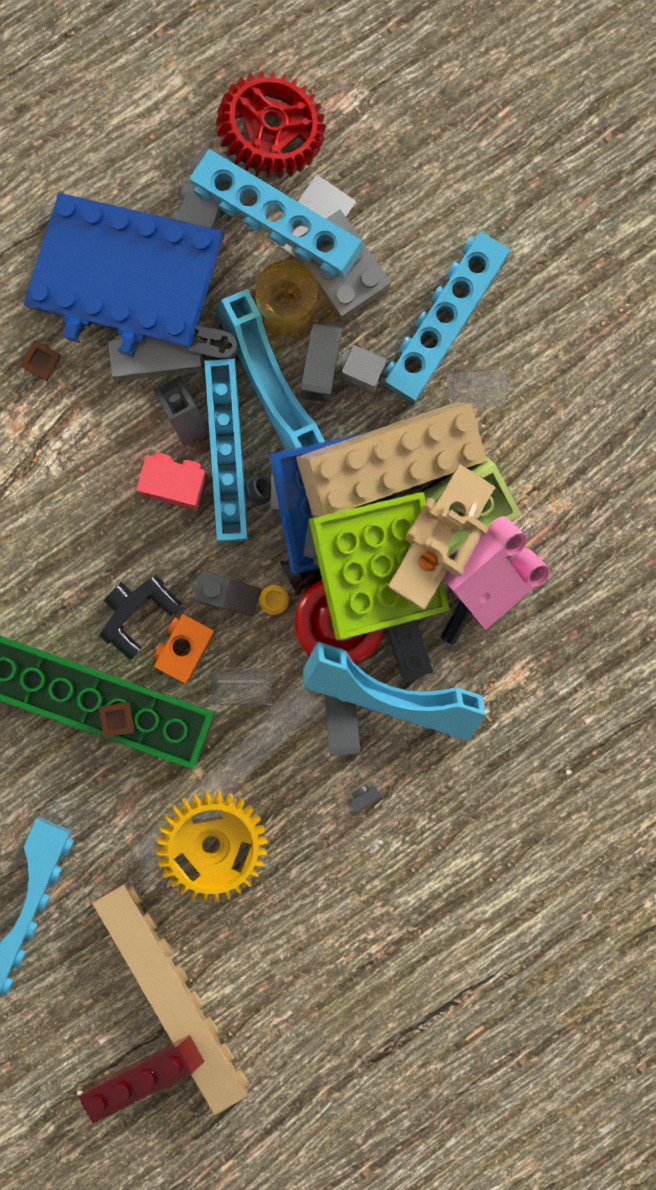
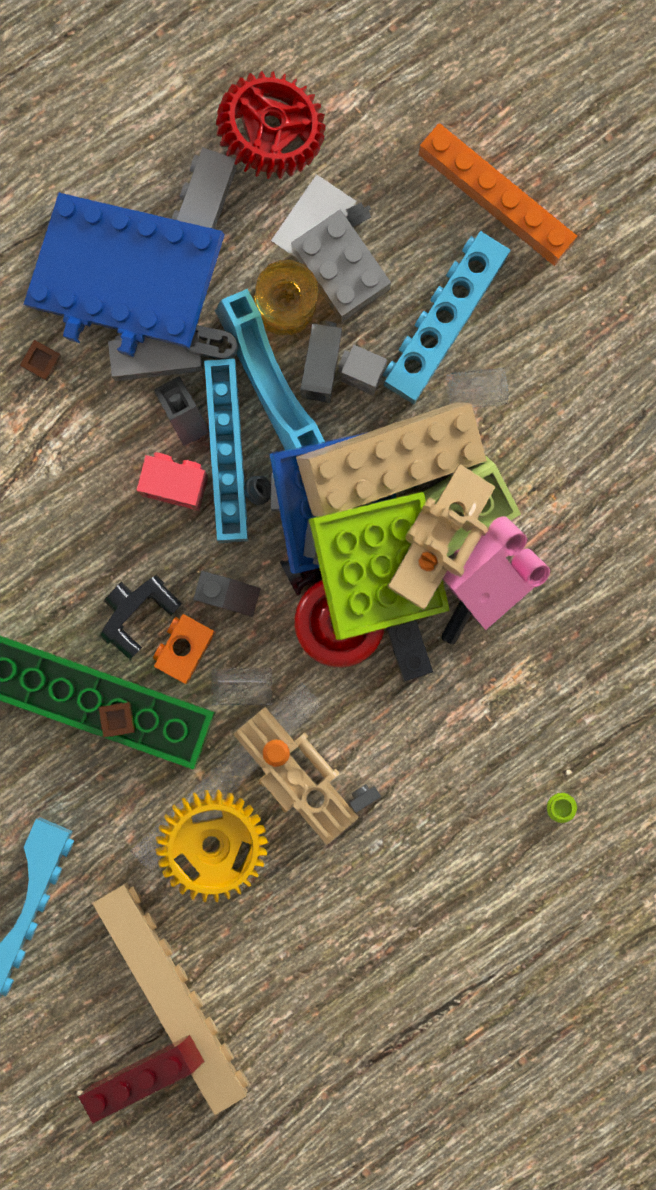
(216, 169): medium azure brick -> none
(274, 599): yellow plate -> none
(288, 782): none -> tan piece
(342, 727): dark grey slope -> none
(358, 214): none -> dark grey plate
(447, 710): medium azure arch -> none
(496, 194): none -> orange brick
(561, 807): none -> lime plate

